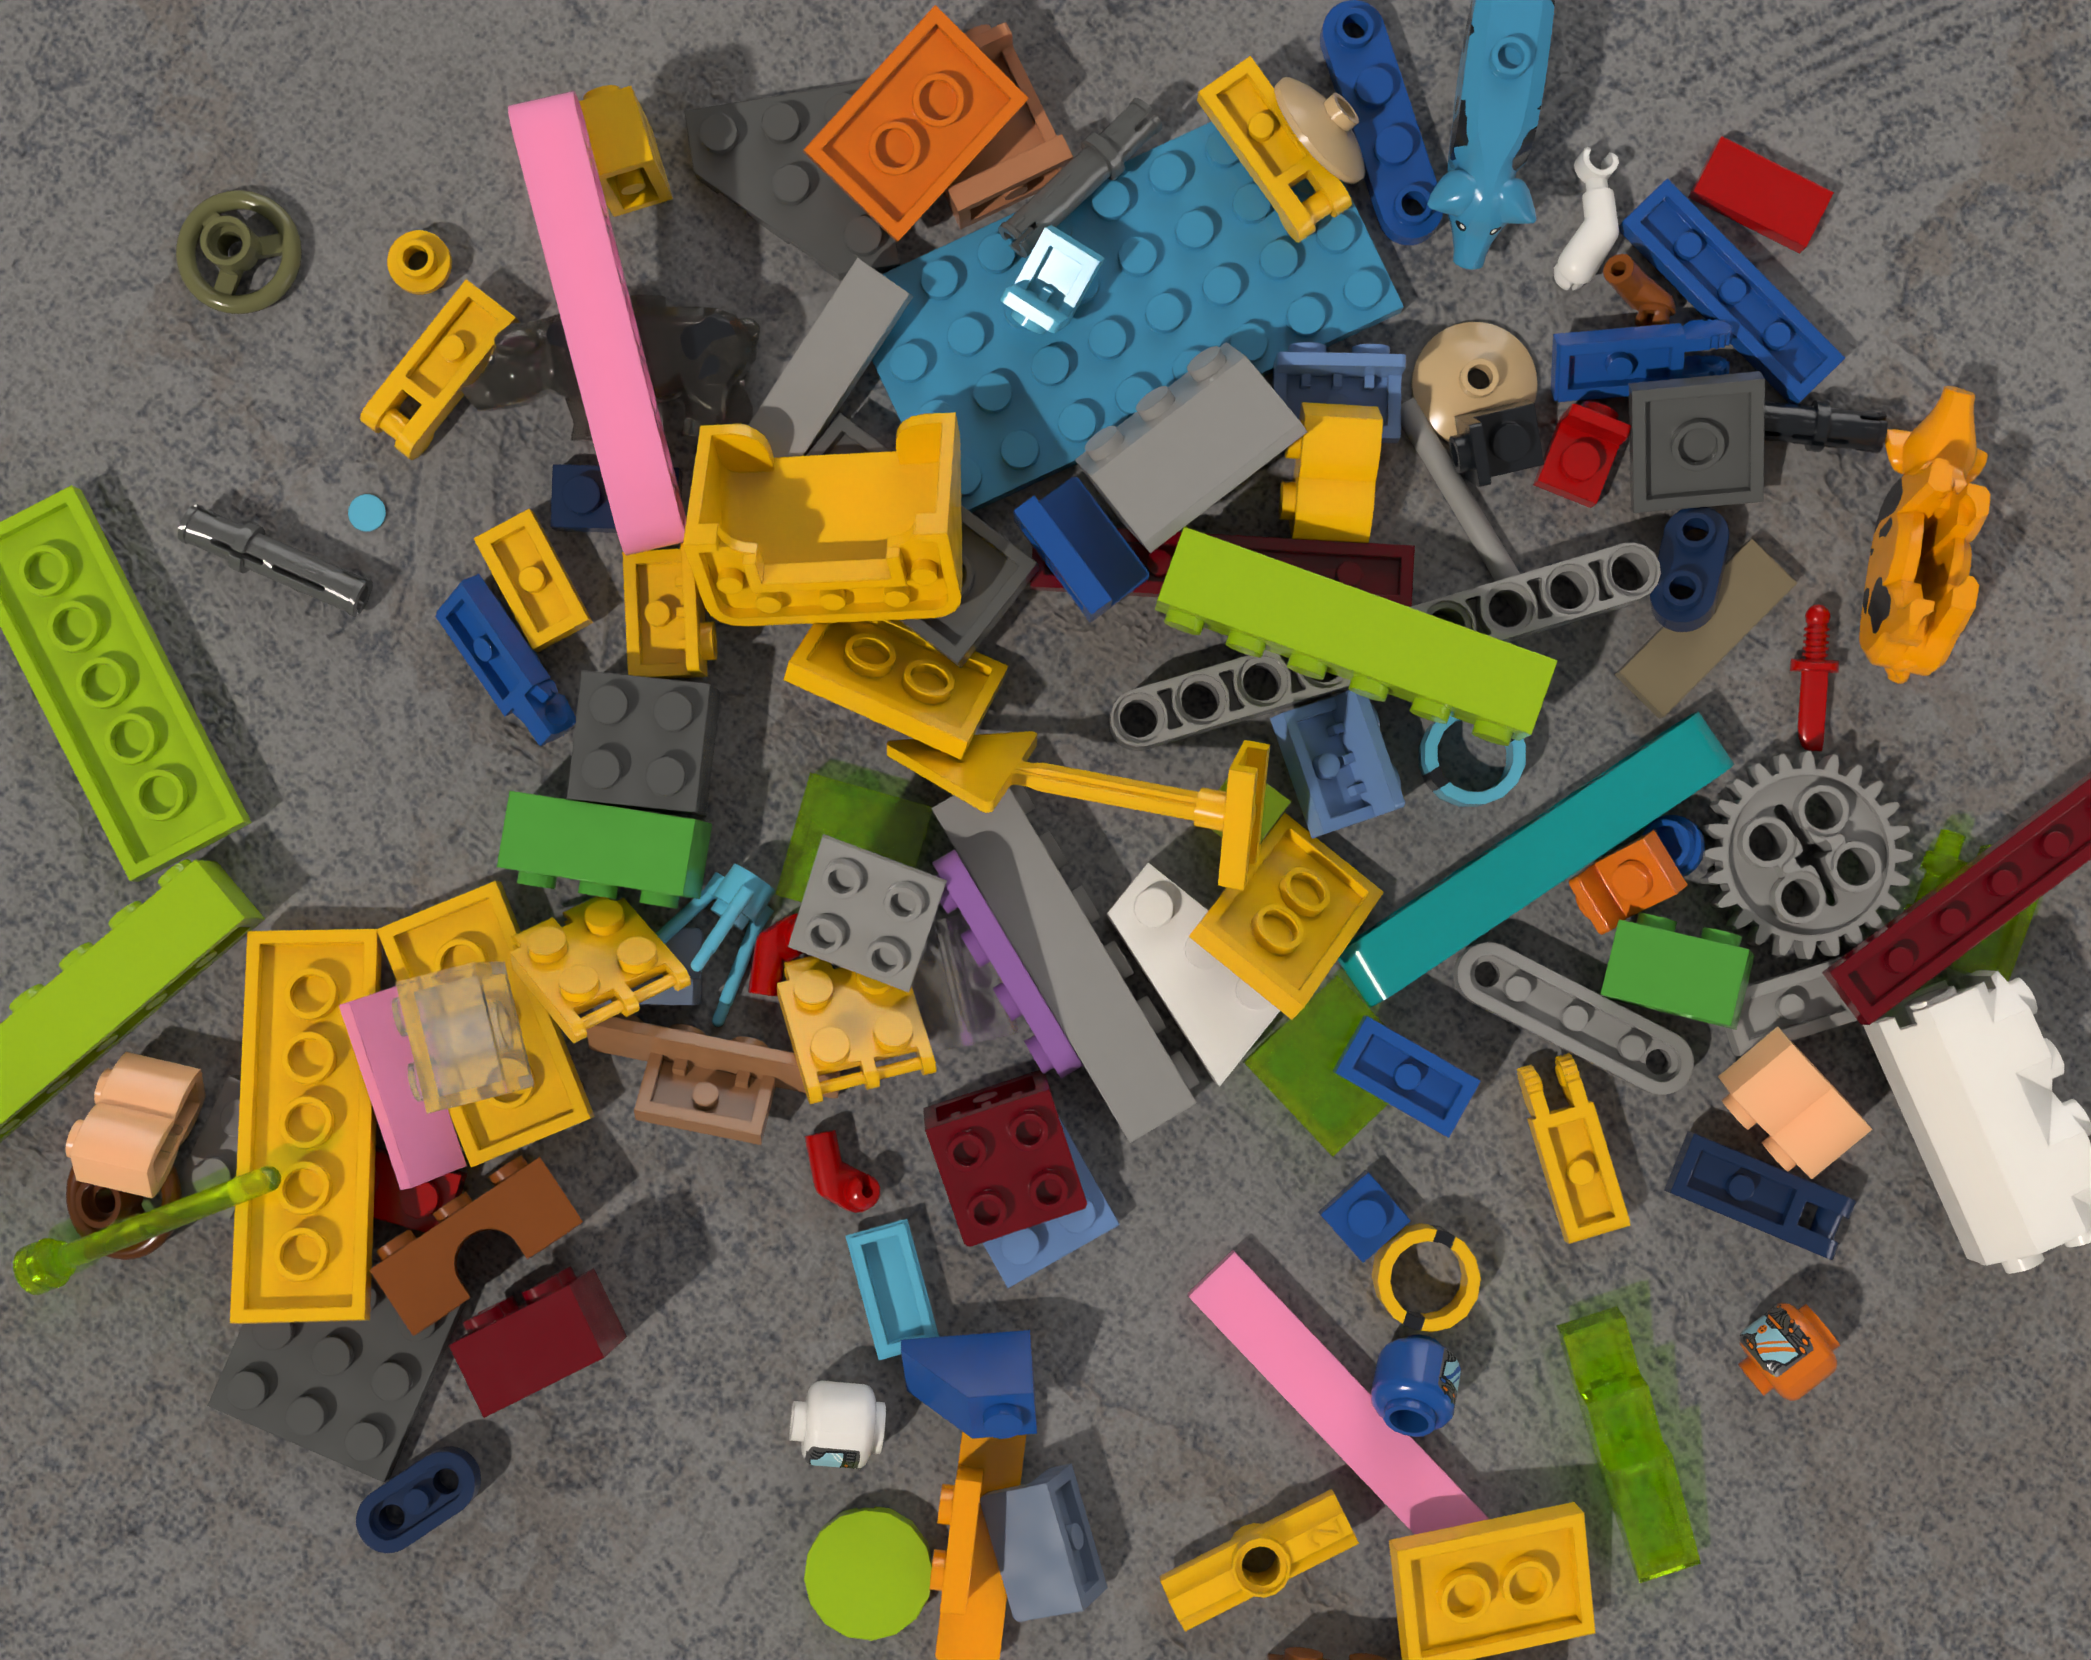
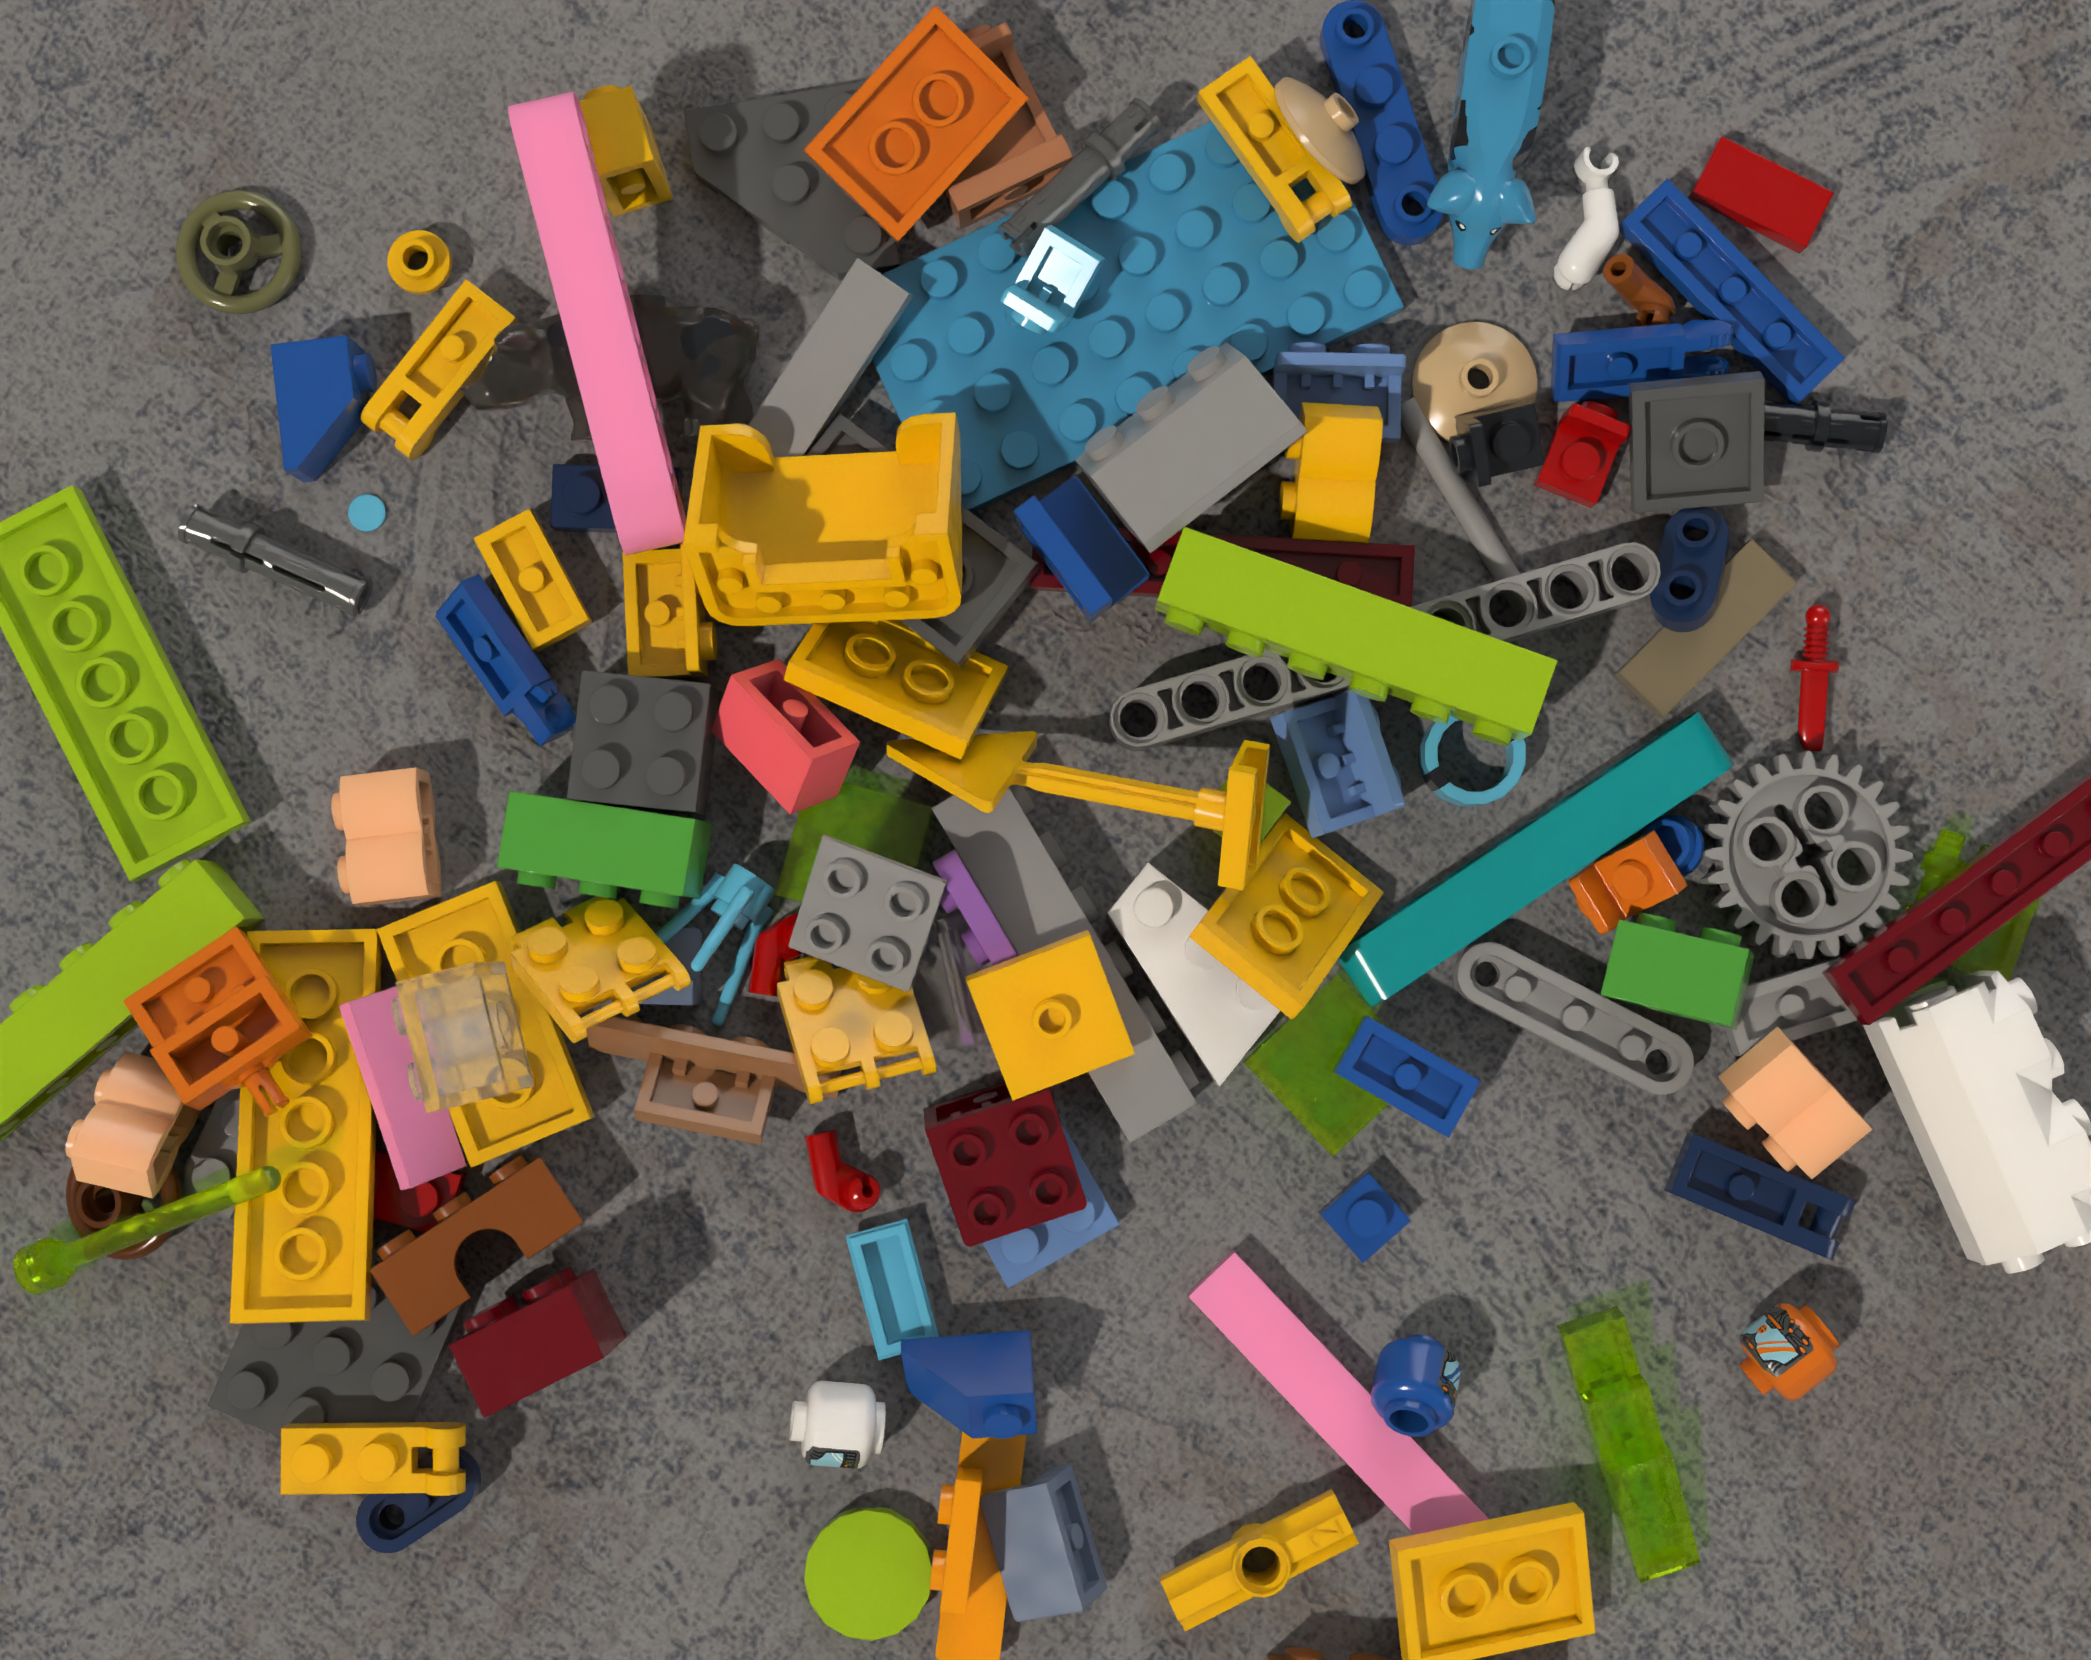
(219, 1024): none -> orange plate
(319, 399): none -> blue slope
(371, 1458): none -> yellow plate
(388, 837): none -> light nougat brick
(784, 737): none -> coral brick
(1050, 1015): none -> yellow plate
(1462, 1301): yellow piece -> none
(1573, 1155): yellow hinge -> none
(1921, 548): light orange animal -> none

